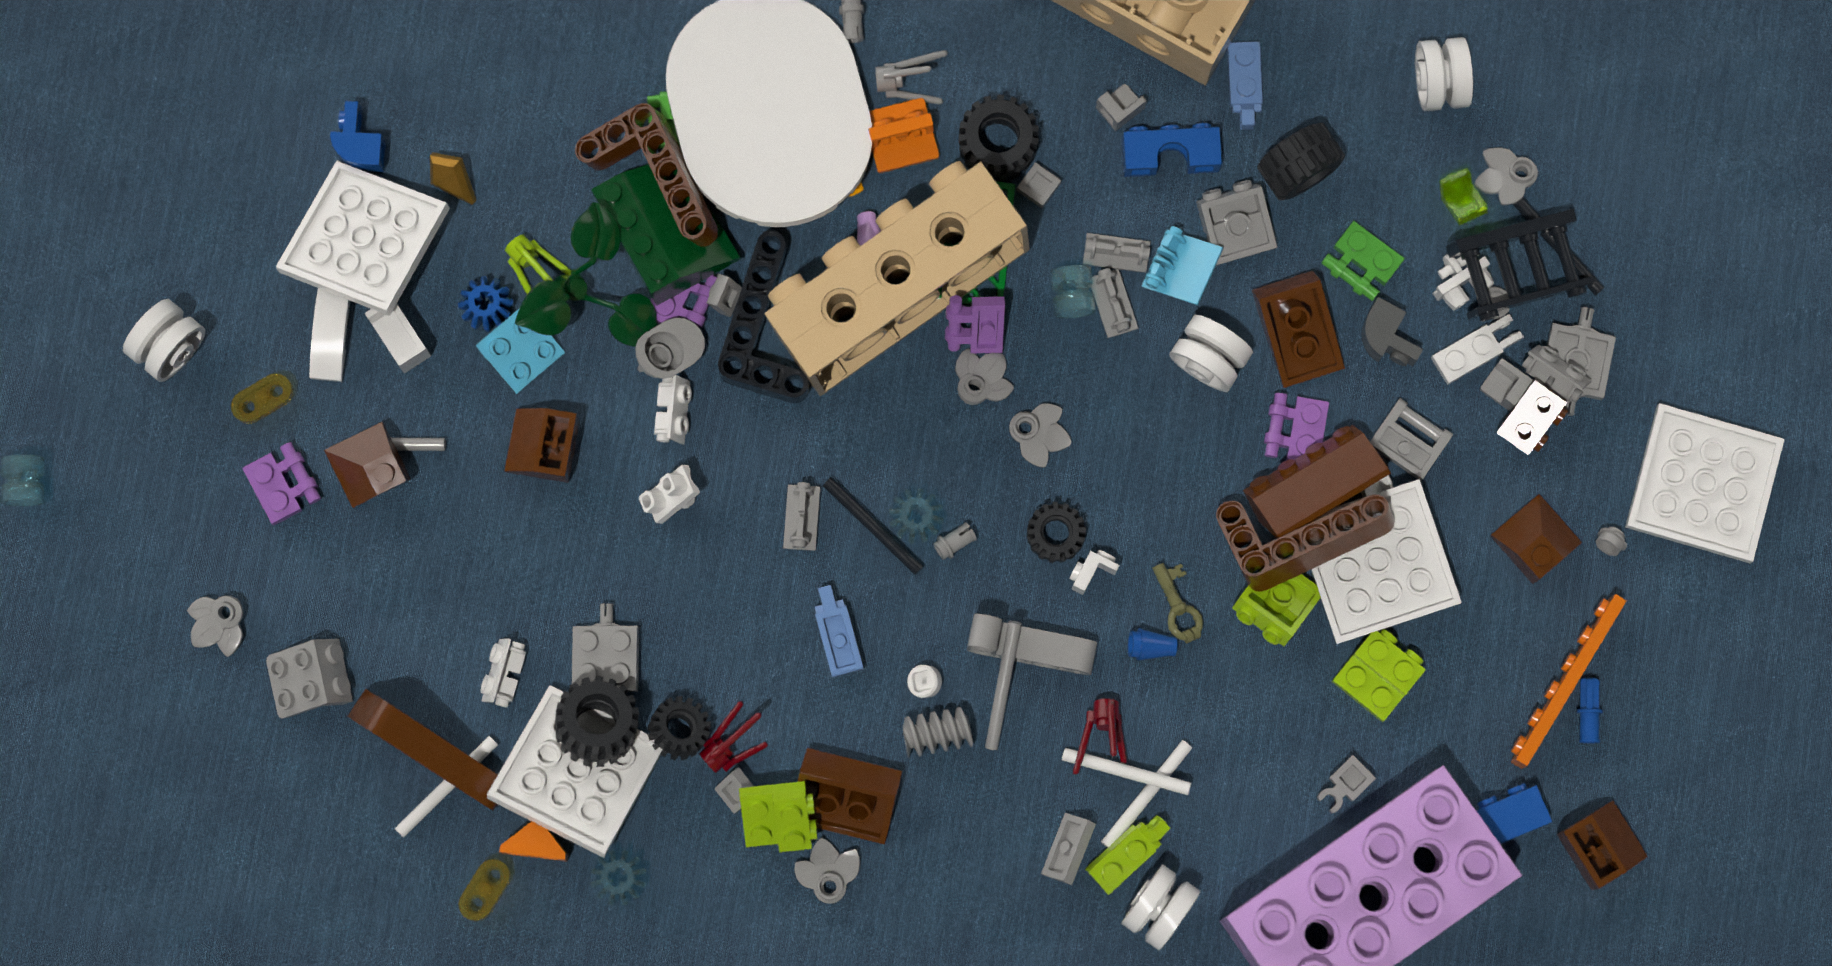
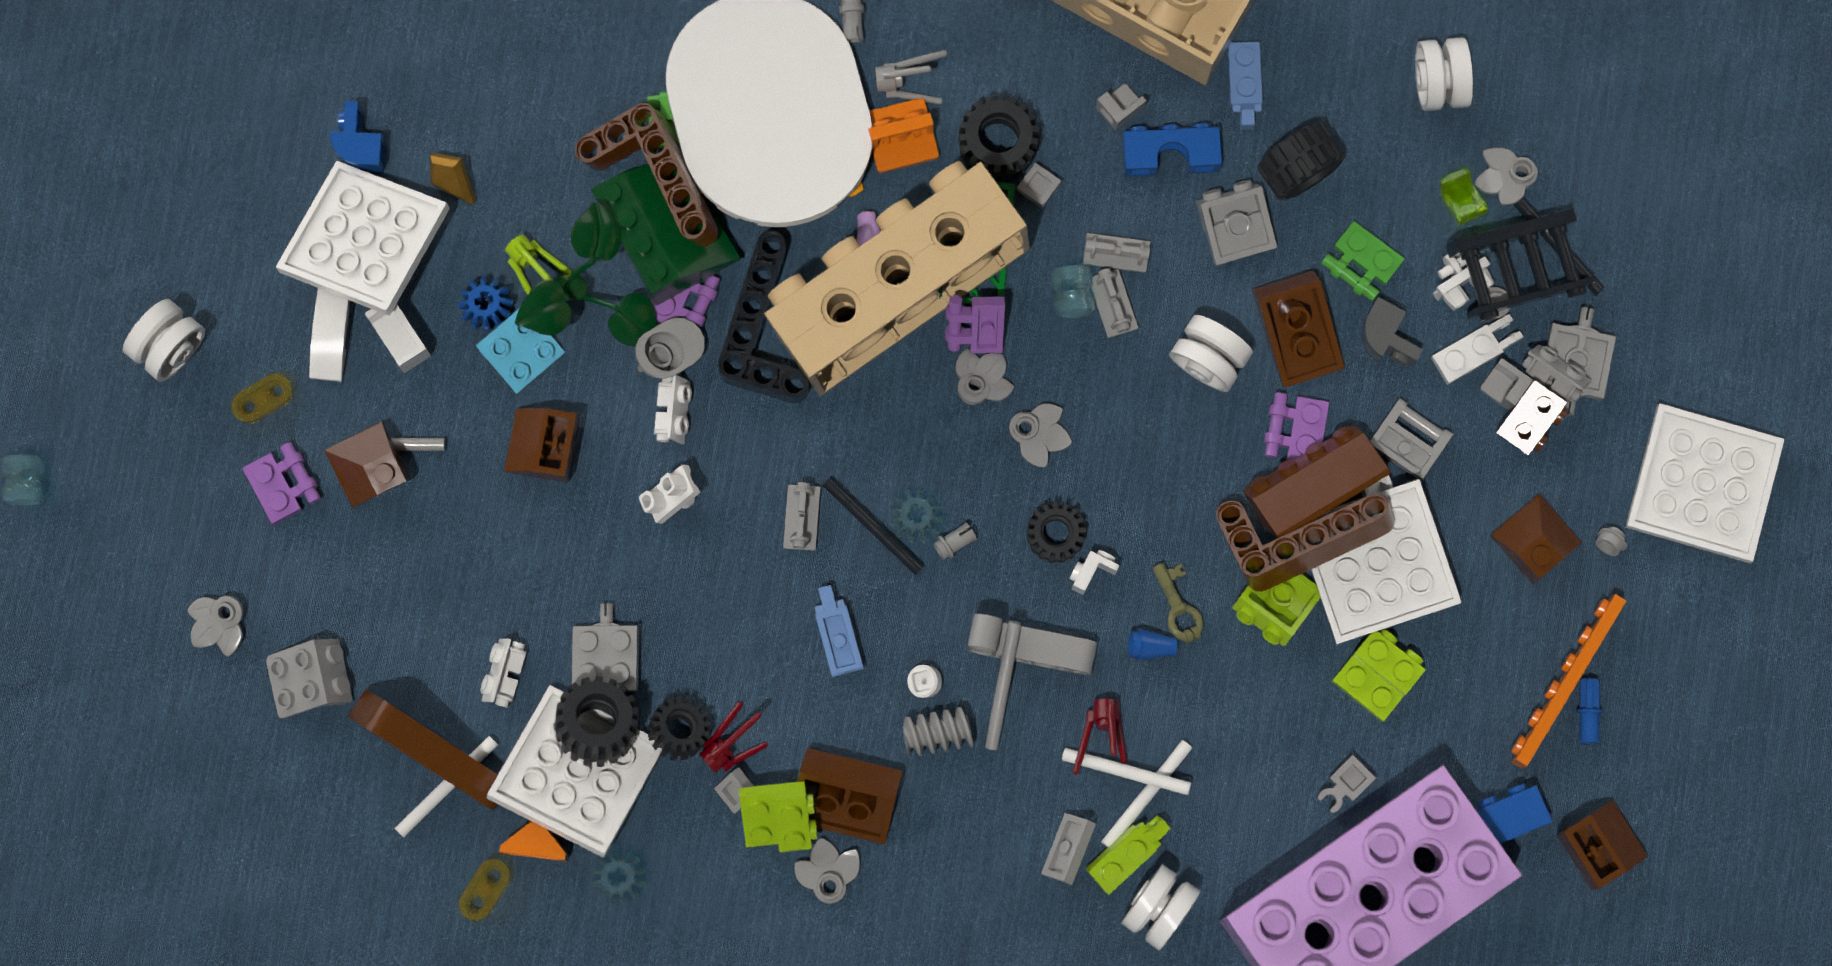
(724, 295): light grey plate -> none
(1182, 266): medium azure hinge -> none

